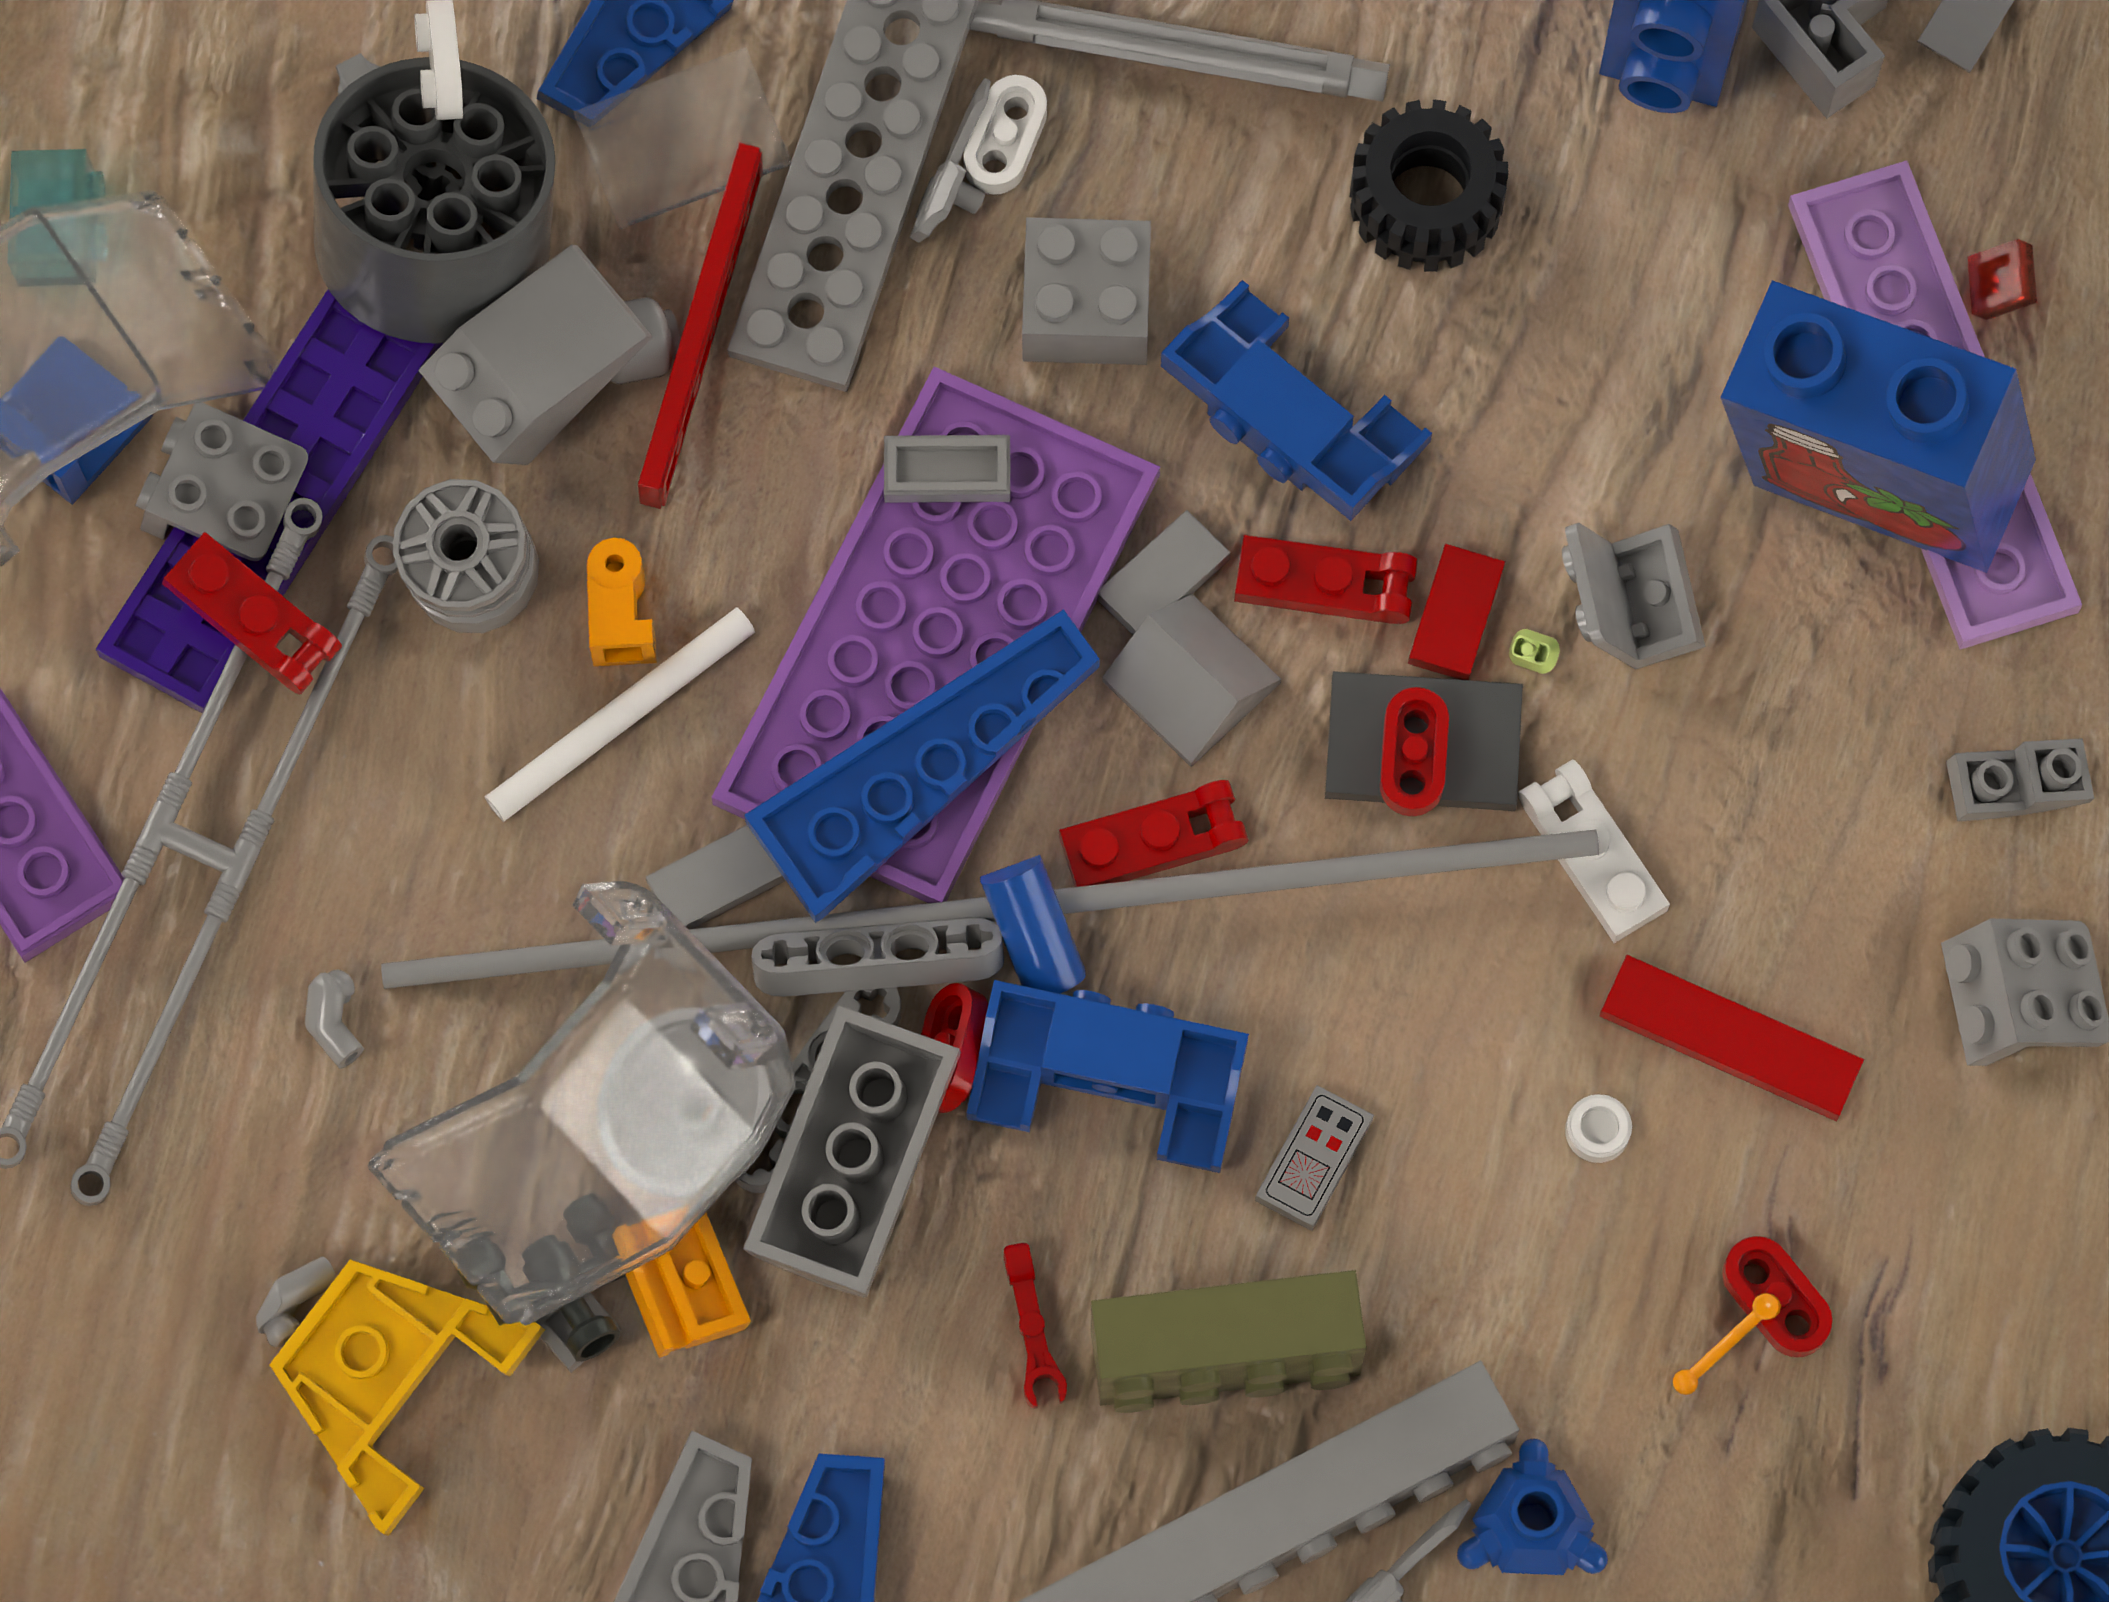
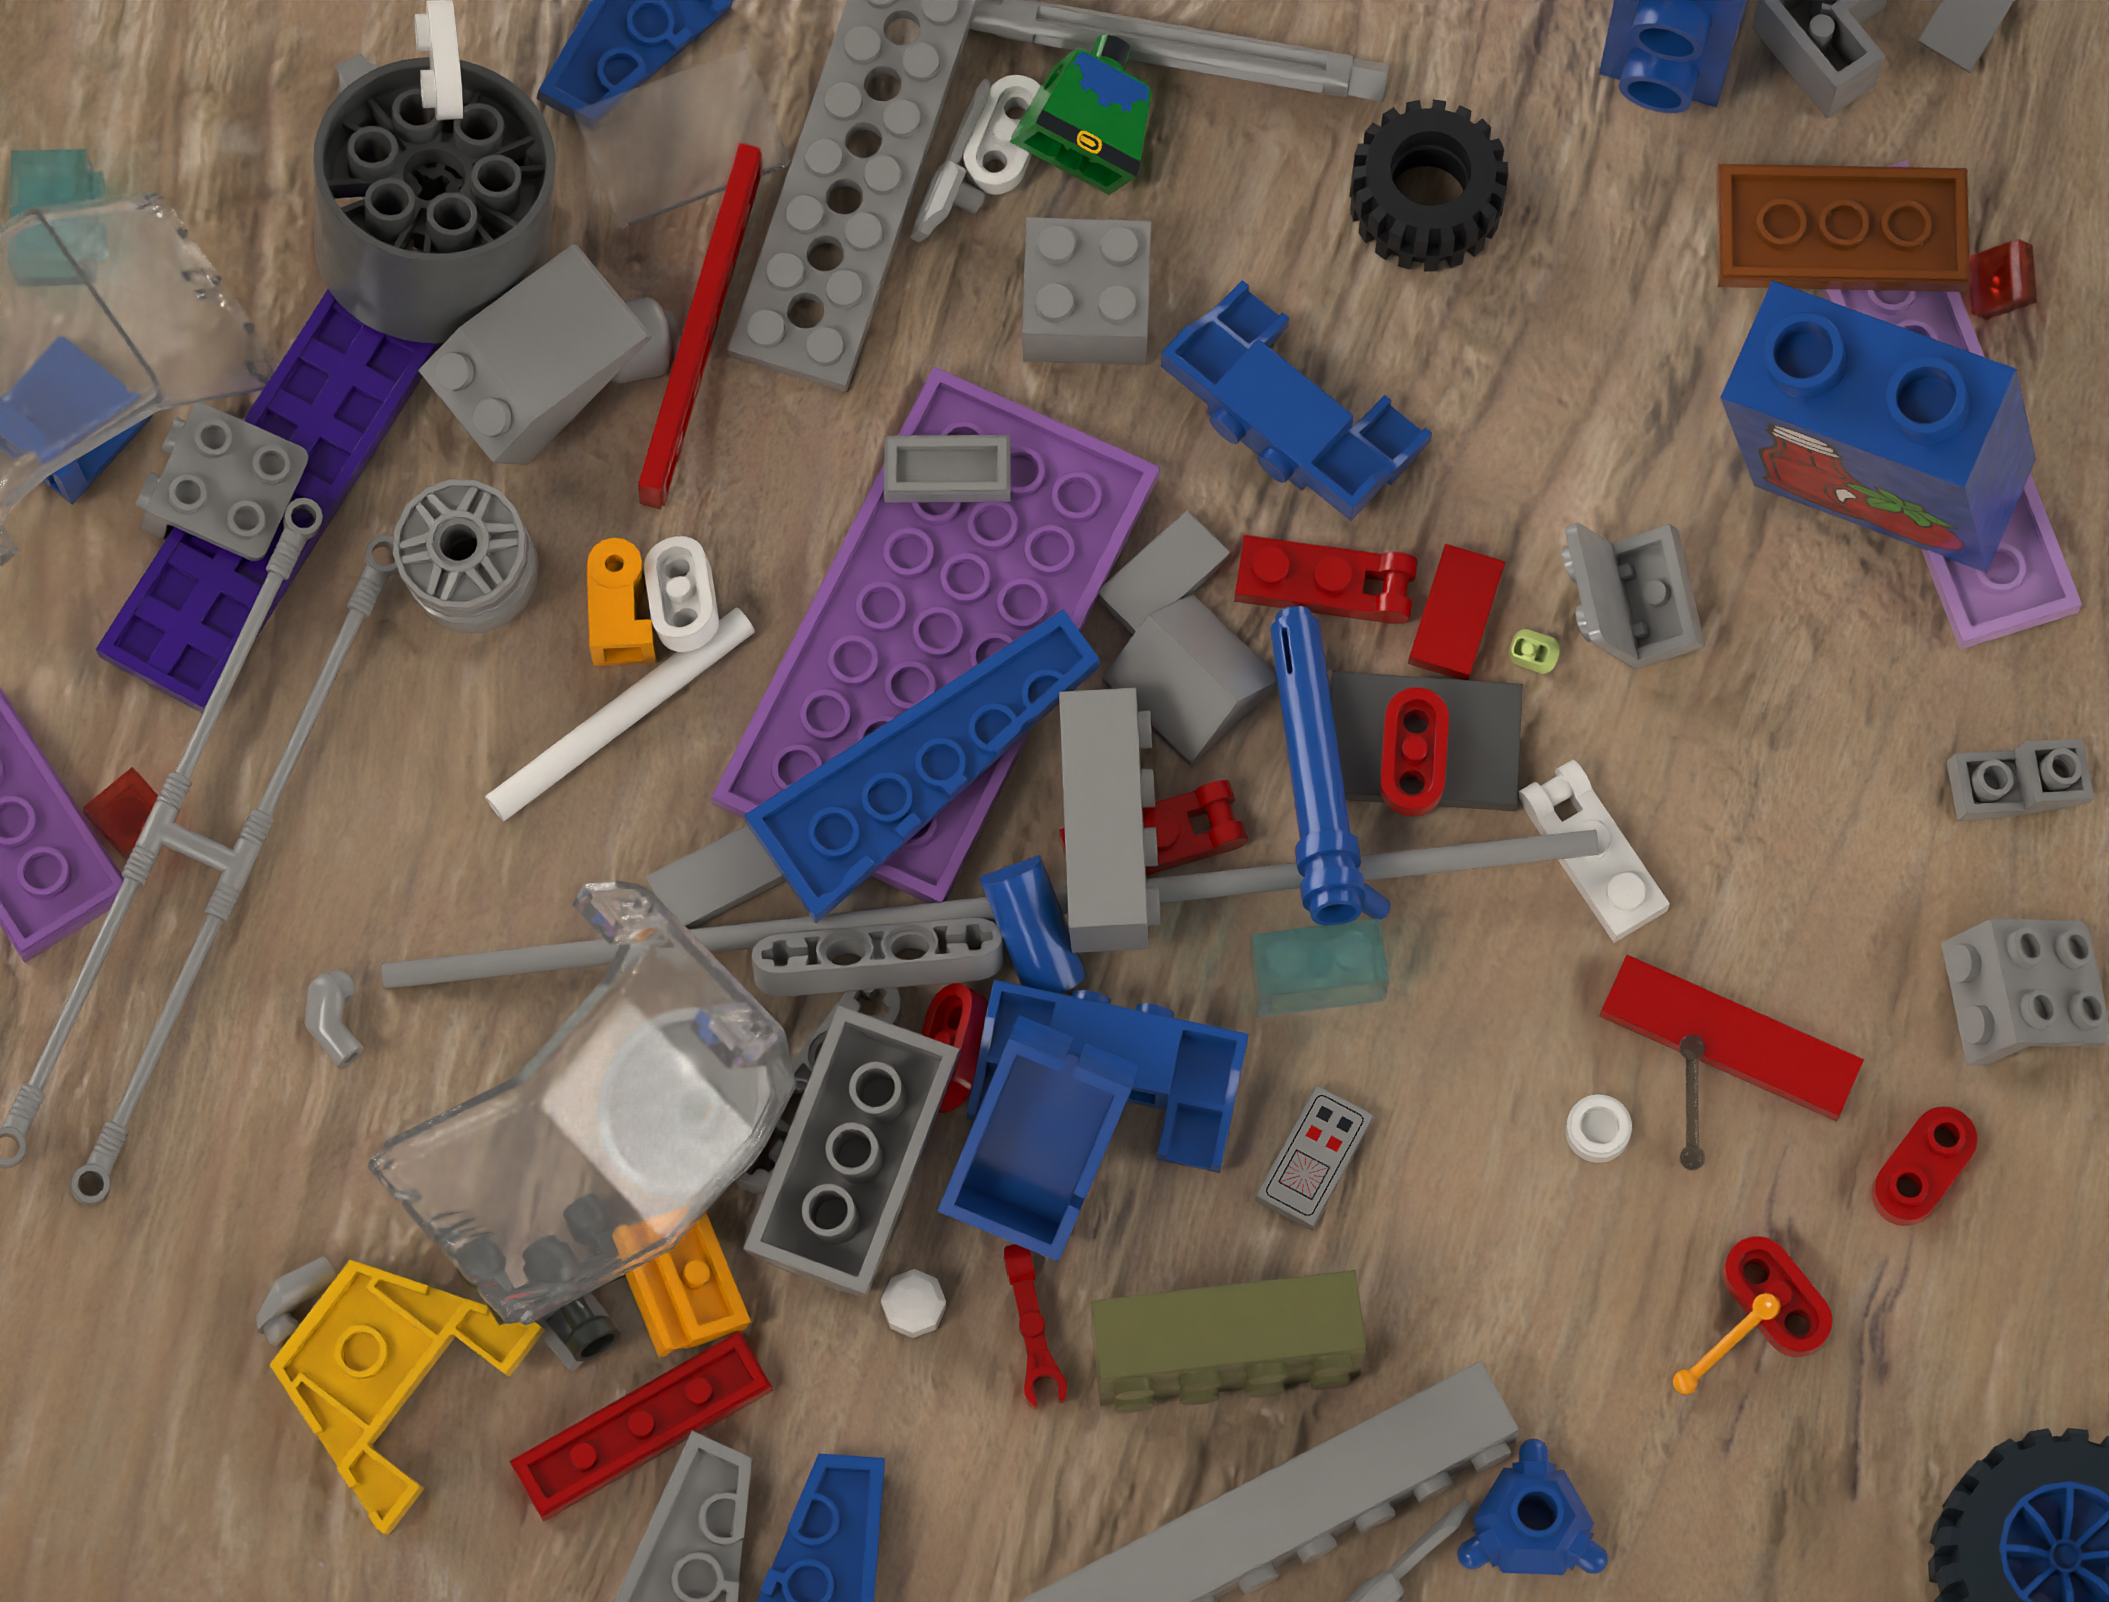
(122, 810): none -> clear red plate
(250, 612): red plate -> none
(641, 1425): none -> red tile
(681, 599): none -> white plate
(913, 1303): none -> white tile
(1035, 1135): none -> blue piece
(1089, 116): none -> green torso
(1105, 820): none -> light grey brick
(1318, 967): none -> clear light blue brick
(1327, 849): none -> blue cylinder
(1692, 1048): none -> clear smoke hinge
(1843, 227): none -> dark orange tile
(1925, 1163): none -> red plate

